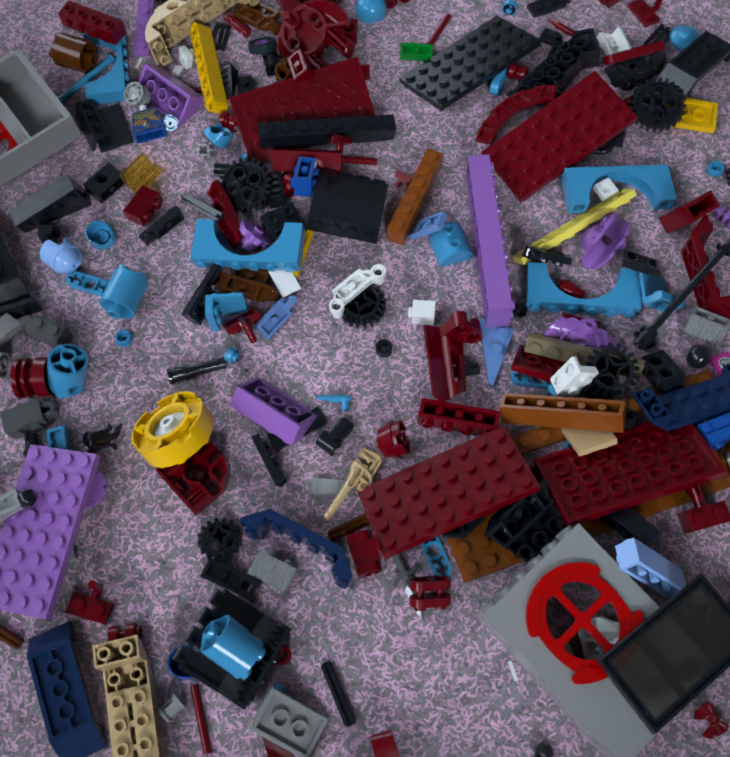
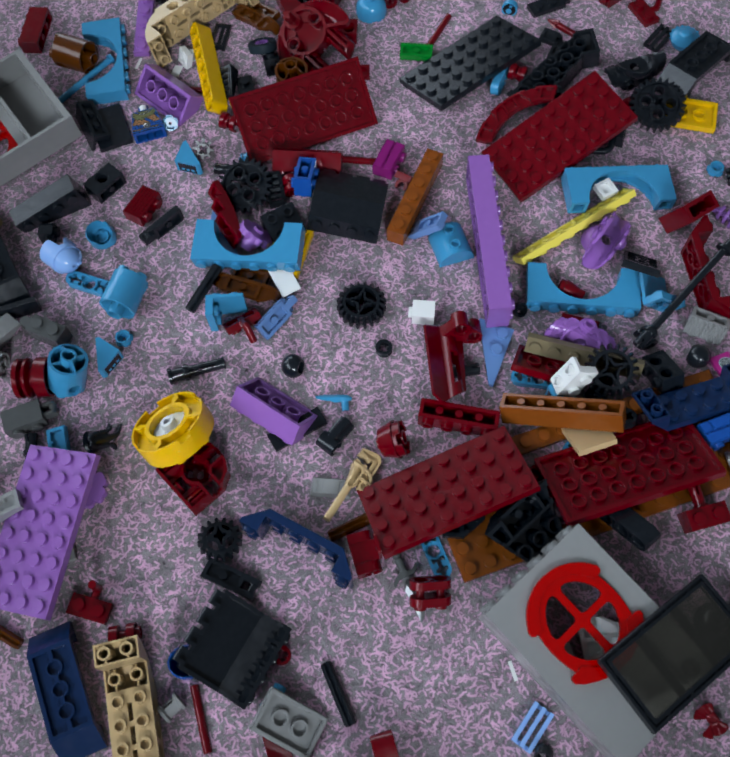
(27, 498): black hinge -> none
(35, 30): none -> dark red brick
(92, 22): dark red brick -> none
(107, 357): none -> dark azure slope
(137, 94): light grey wheel -> none
(140, 173): clear yellow panel -> none
(187, 160): none -> dark azure slope
(191, 307): black slope -> none
(202, 207): axle -> none
(218, 135): dark azure hair -> none
(231, 355): dark azure plate -> none
(231, 646): dark azure cylinder -> none
(237, 24): dark red axle -> none
(269, 460): black plate -> none
(273, 571): light grey brick -> none
(292, 365): none -> black piece
(300, 66): dark red slope -> none
(319, 131): black brick -> none
(340, 141): dark red piece -> none
(354, 286): white plate -> none
(389, 159): none -> magenta brick
(543, 710): none -> light blue tile
(544, 255): black hinge -> none
(613, 42): white bracket -> none
(634, 52): dark red beam -> none
(649, 568): light blue brick -> none

